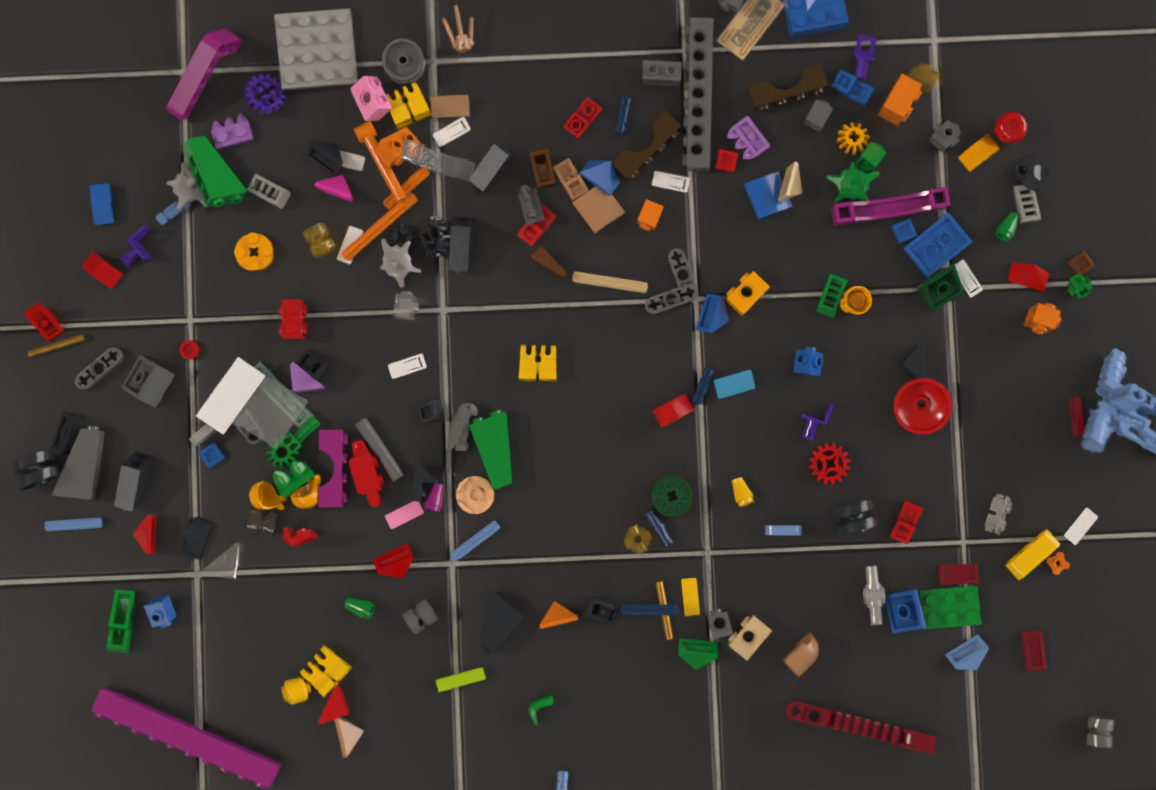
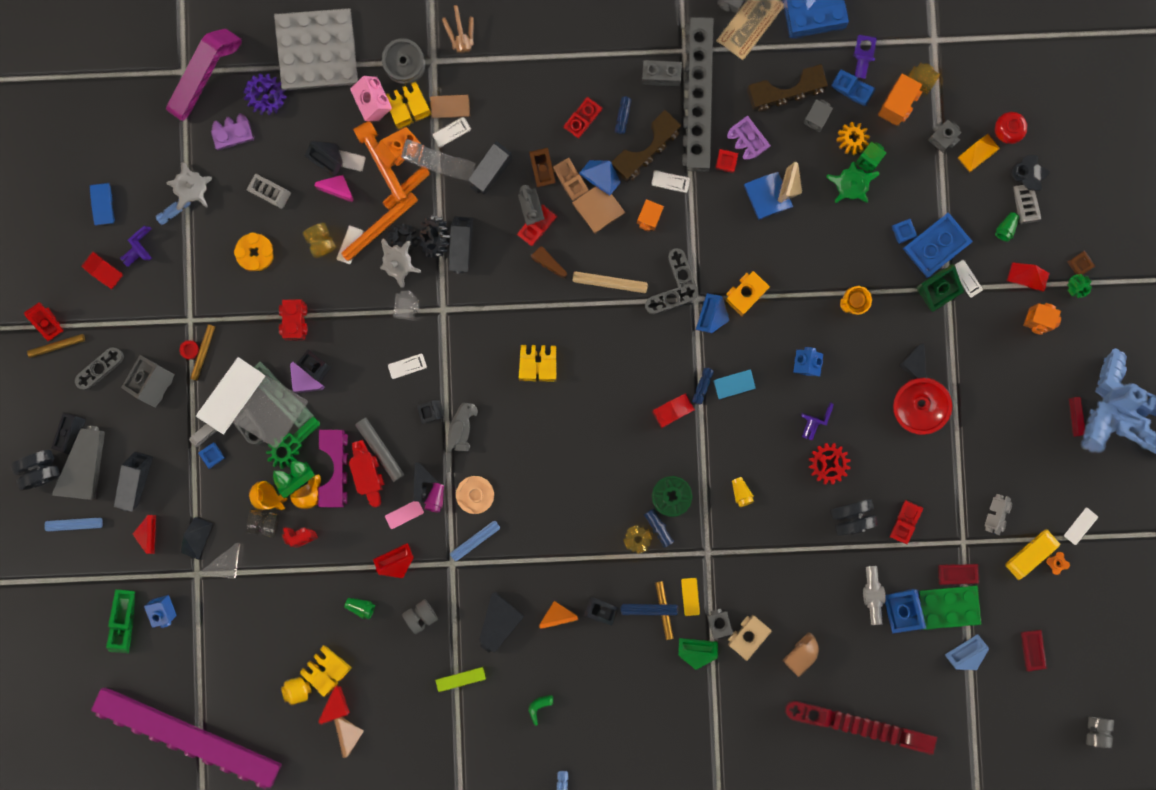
(202, 352): none -> pearl gold bar
(213, 176): green slope -> none
(493, 445): green slope -> none
(783, 530): medium blue beam -> none
(829, 307): green slope -> none
(911, 204): magenta arch -> none

